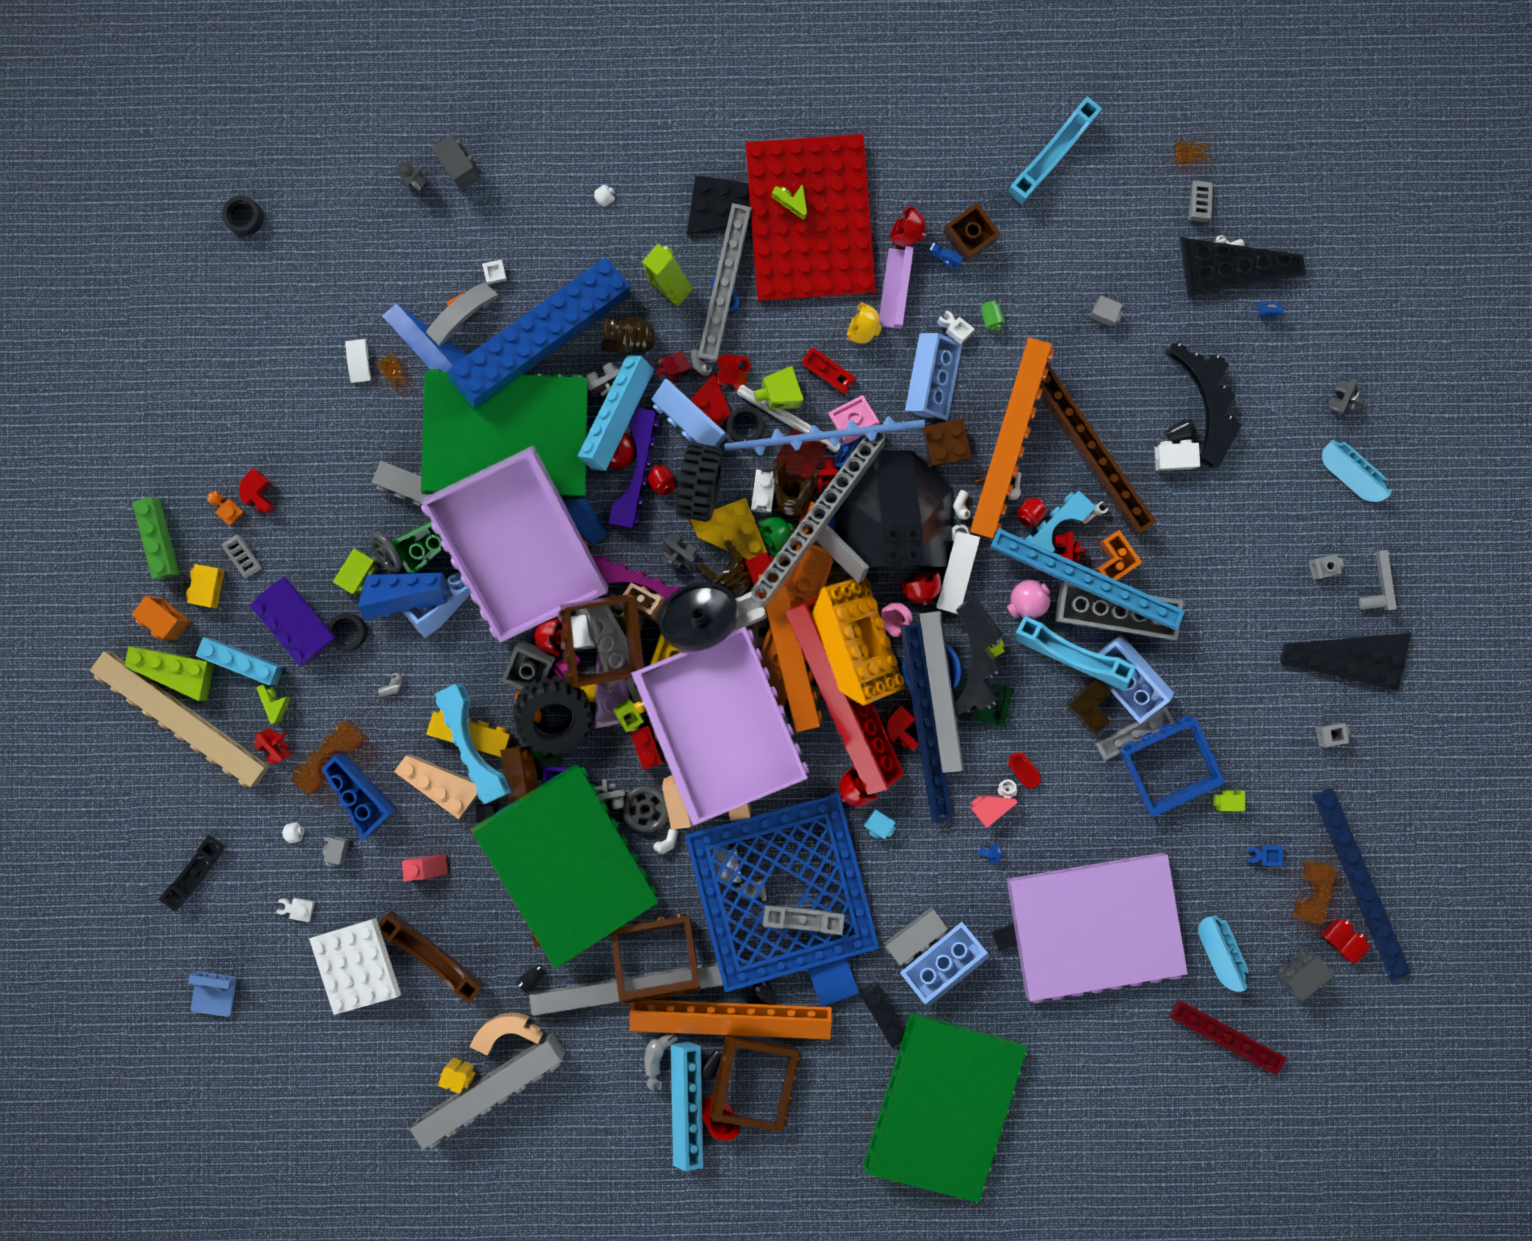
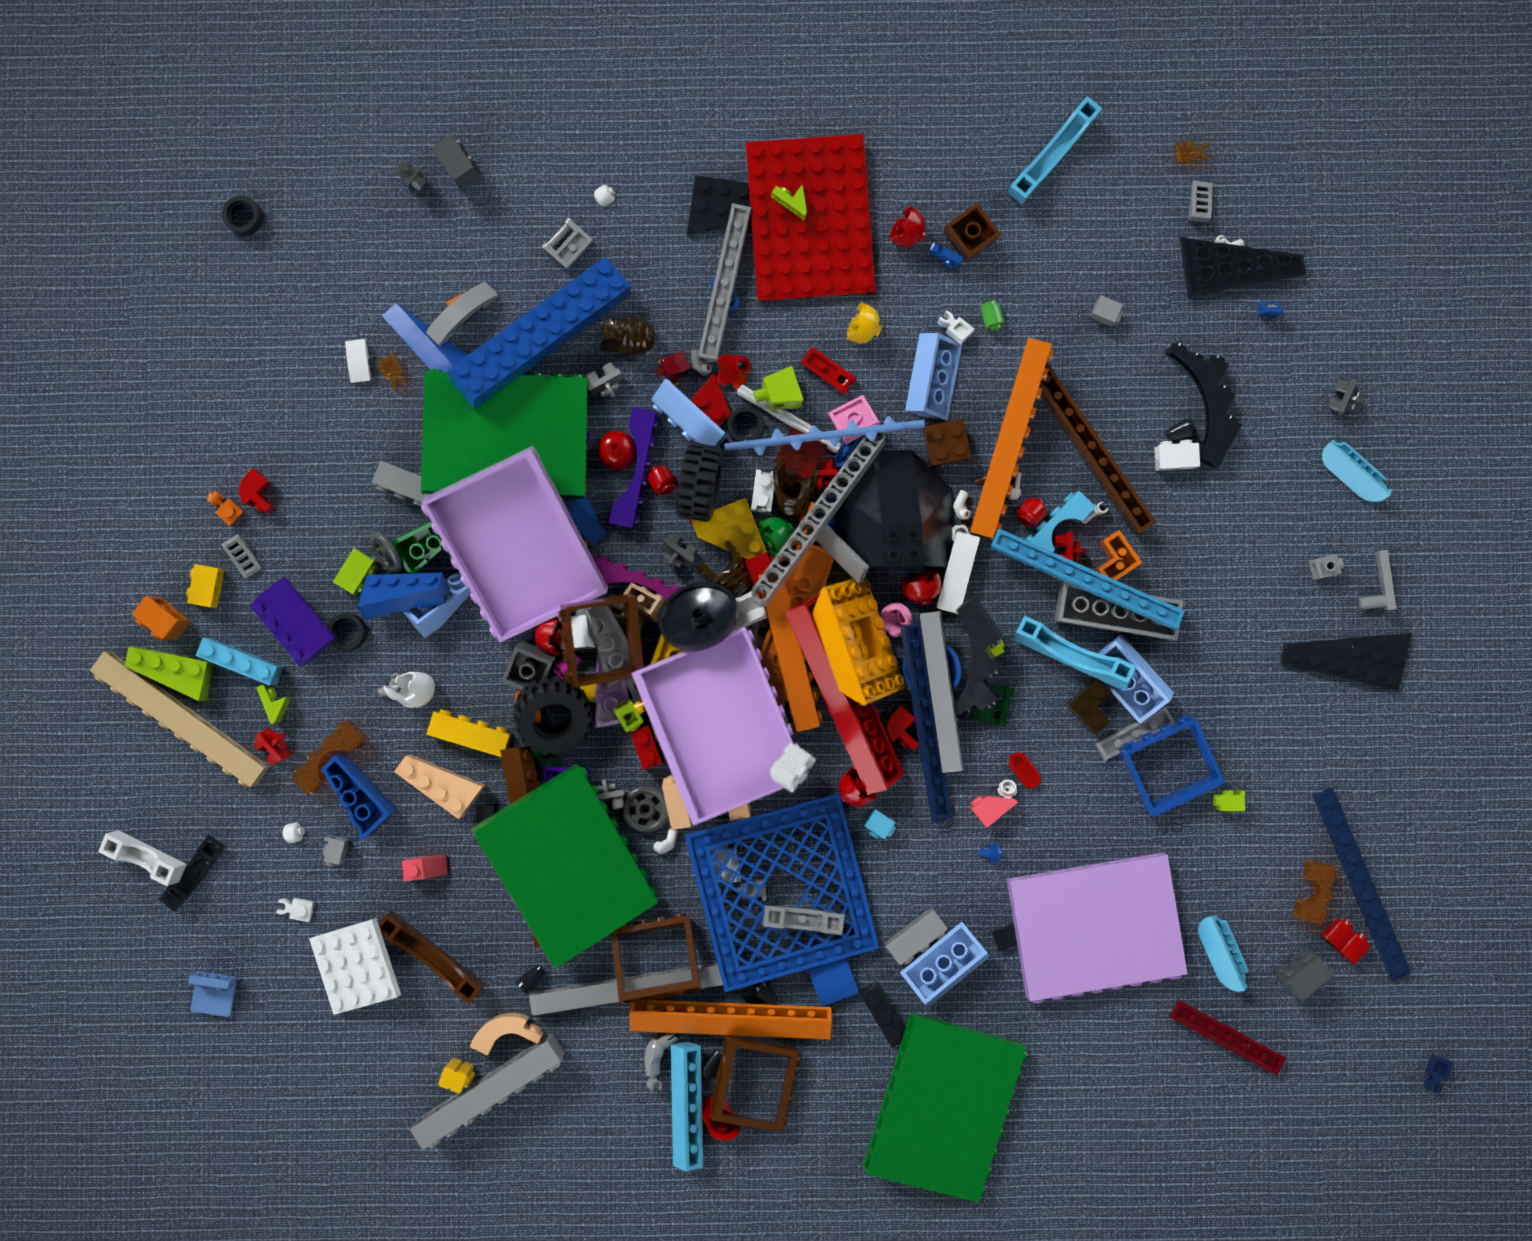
(126, 848): none -> white arch
(155, 538): bright green brick -> none
(415, 691): none -> white helmet
(455, 707): medium azure arch -> none
(494, 272): white plate -> none
(572, 248): none -> light grey plate
(616, 412): medium azure brick -> none
(666, 274): lime wedge -> none
(792, 767): none -> white brick
(895, 287): lavender panel -> none
(1029, 599): bright pink brick -> none
(1268, 855): blue plate -> none
(1325, 738): light grey brick -> none
(1438, 1069): none -> dark blue plate

